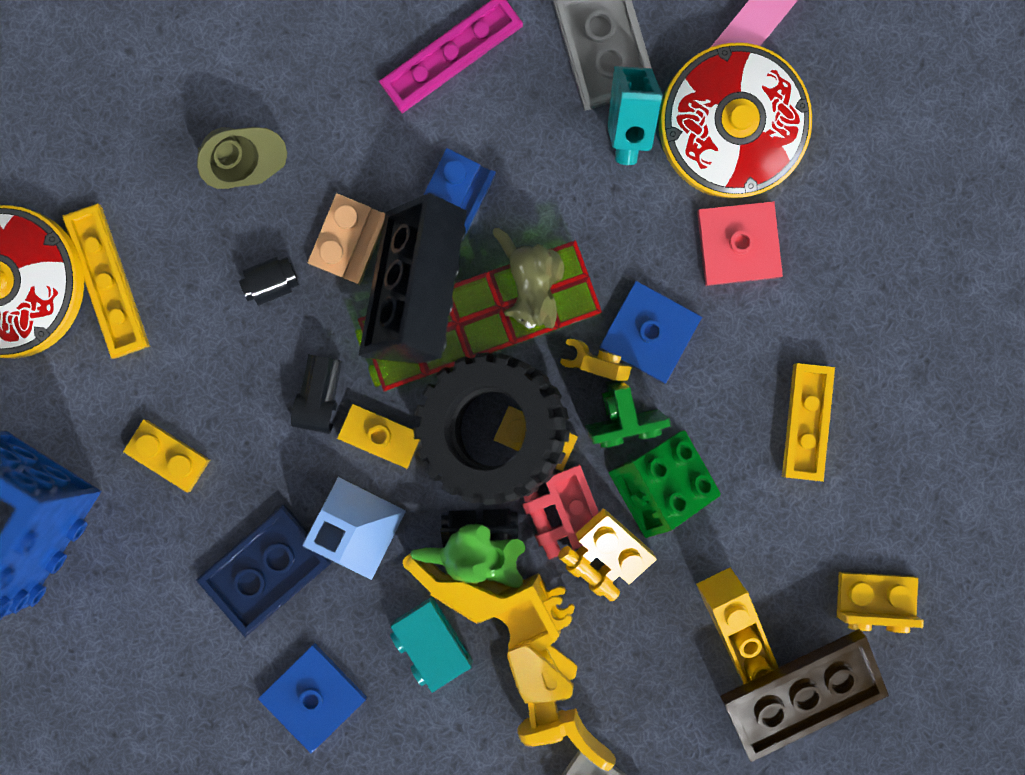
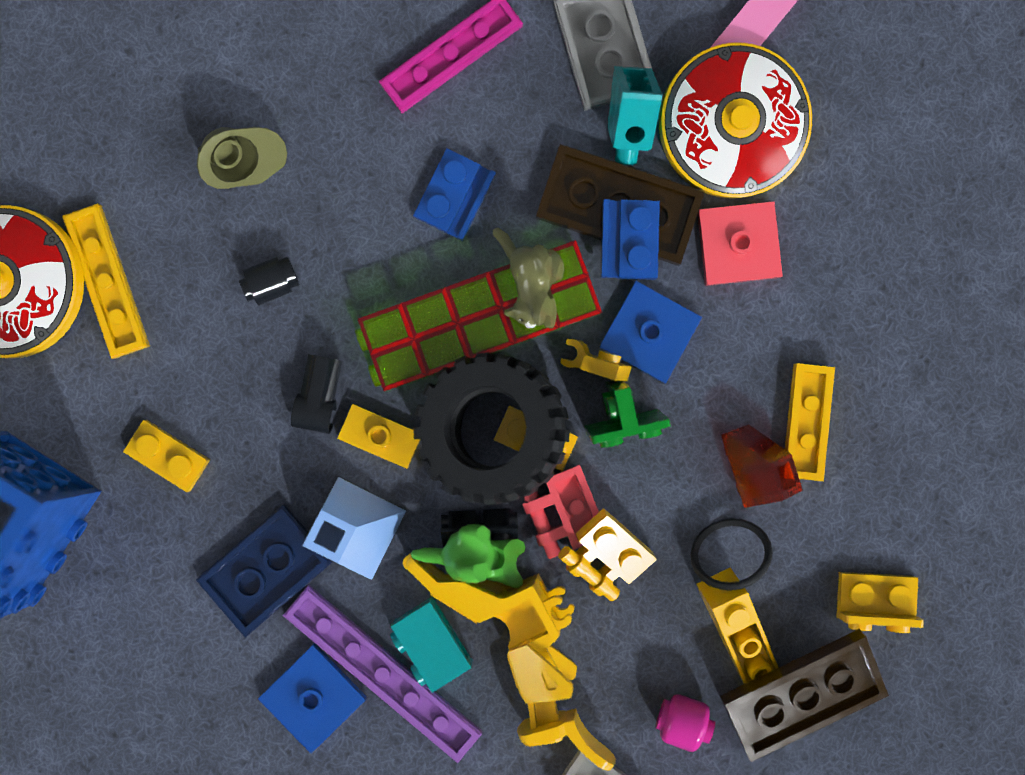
(347, 239): light nougat plate -> none
(382, 673): none -> medium lavender tile
(414, 281): black slope -> none
(583, 181): none -> dark brown plate
(630, 239): none -> blue plate
(665, 485): green bracket -> none
(685, 723): none -> dark pink head
(731, 585): none -> black tyre
(760, 467): none -> clear red slope

